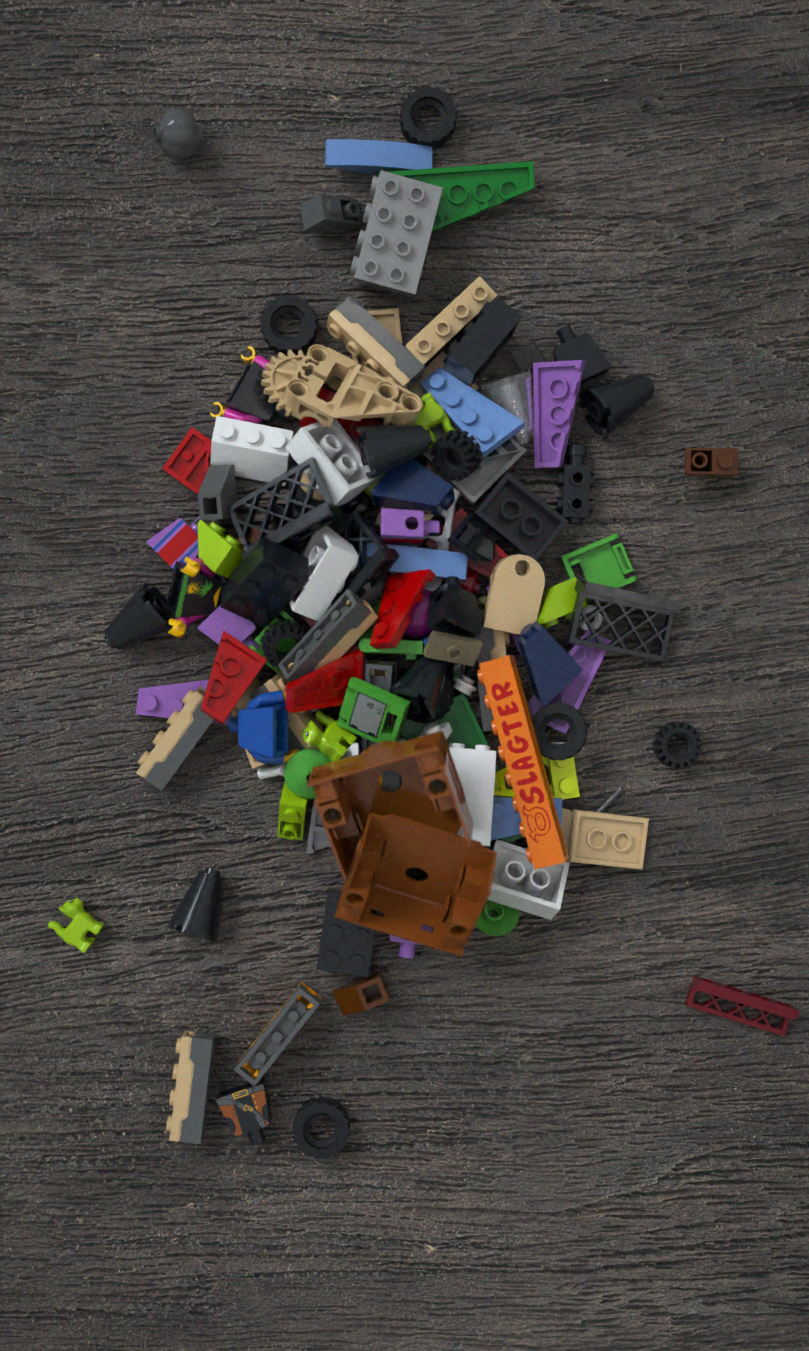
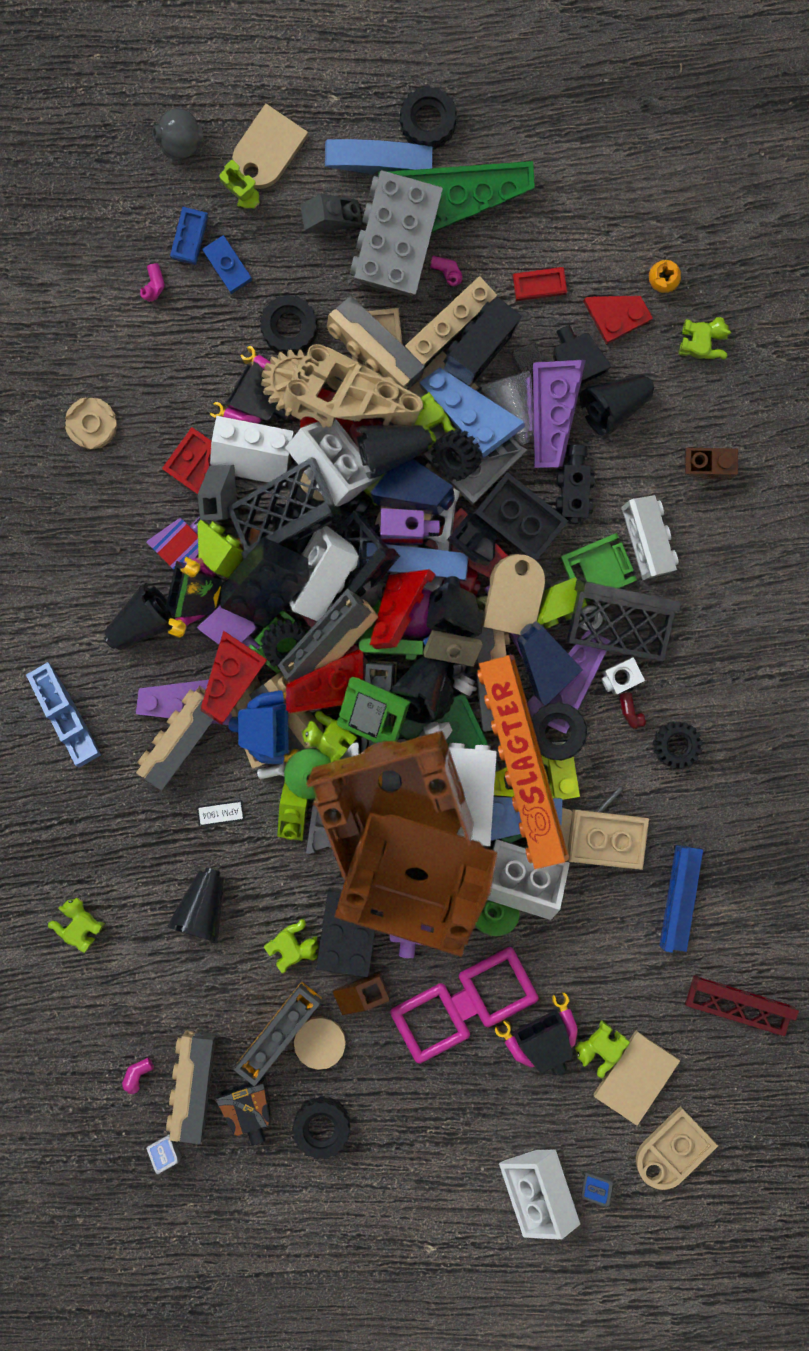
(63, 714): none -> medium blue slope
(91, 423): none -> tan tile
(133, 1073): none -> dark pink arm
(155, 286): none -> dark pink arm
(163, 1154): none -> slope
(189, 235): none -> blue plate
(220, 813): none -> white sticker
(227, 264): none -> blue plate
(240, 185): none -> lime animal
(269, 146): none -> tan tile
(291, 950): none -> lime animal
(320, 1043): none -> tan tile
(449, 268): none -> dark pink arm
(464, 1005): none -> dark pink bar
(539, 284): none -> red tile
(540, 1195): none -> white slope
(545, 1041): none -> black torso
(597, 1188): none -> slope
(607, 1048): none -> lime animal
(617, 315): none -> red wing
(628, 711): none -> dark red arm
(633, 673): none -> white brick
(636, 1078): none -> tan tile
(649, 537): none -> white slope
(669, 268): none -> light orange piece
(676, 1148): none -> tan tile
(681, 898): none -> blue fence
(701, 336): none -> lime animal

